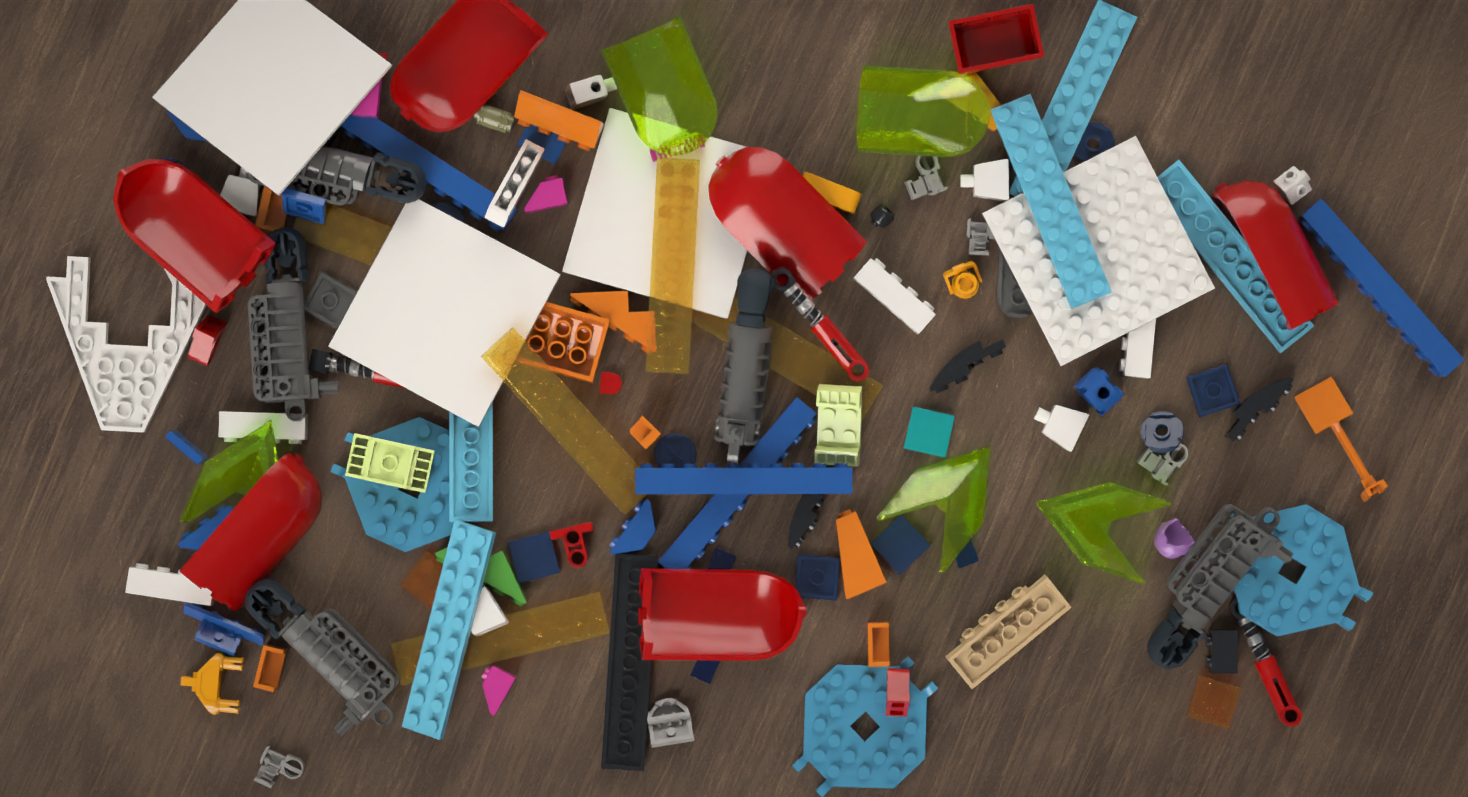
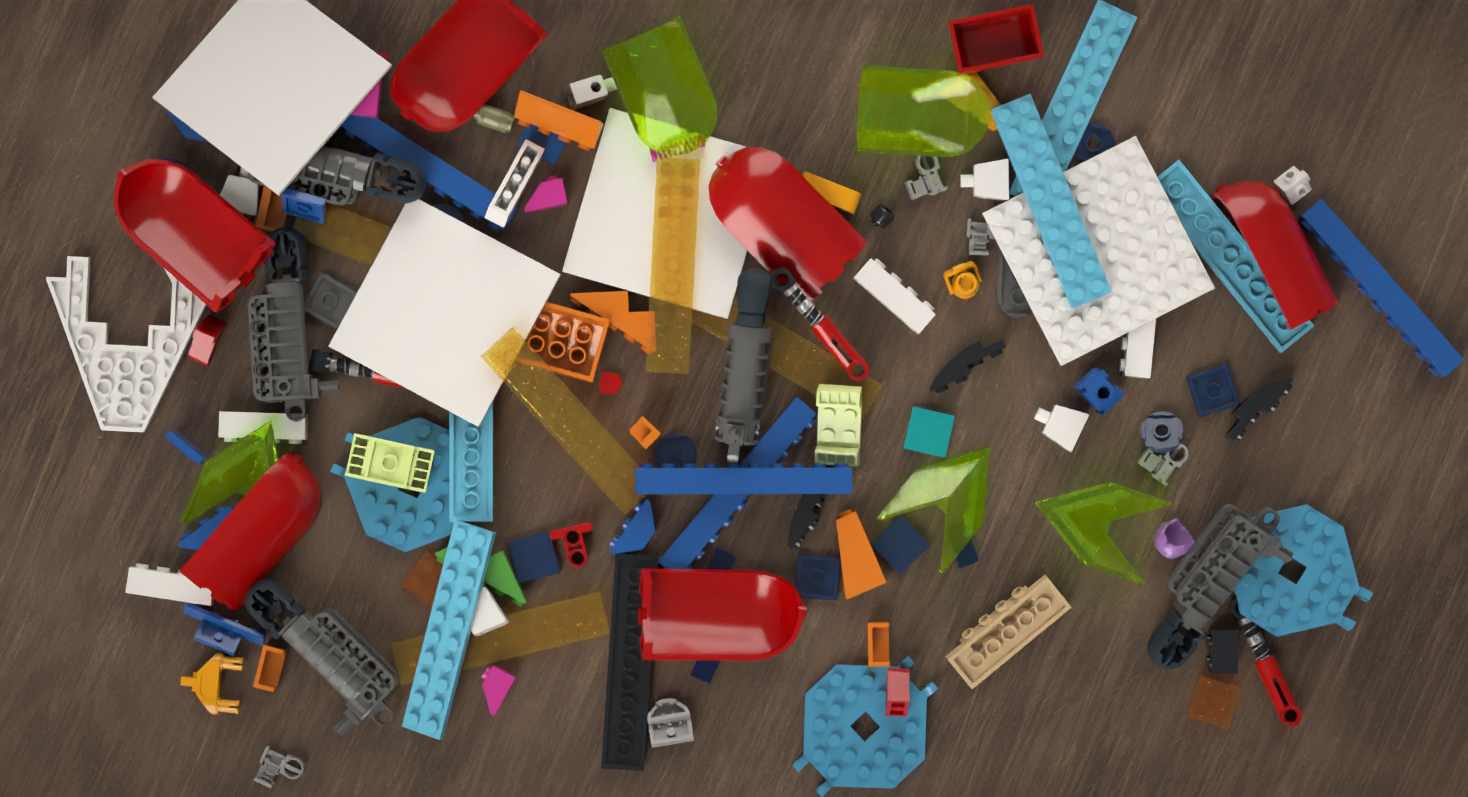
(1324, 408): orange piece -> none

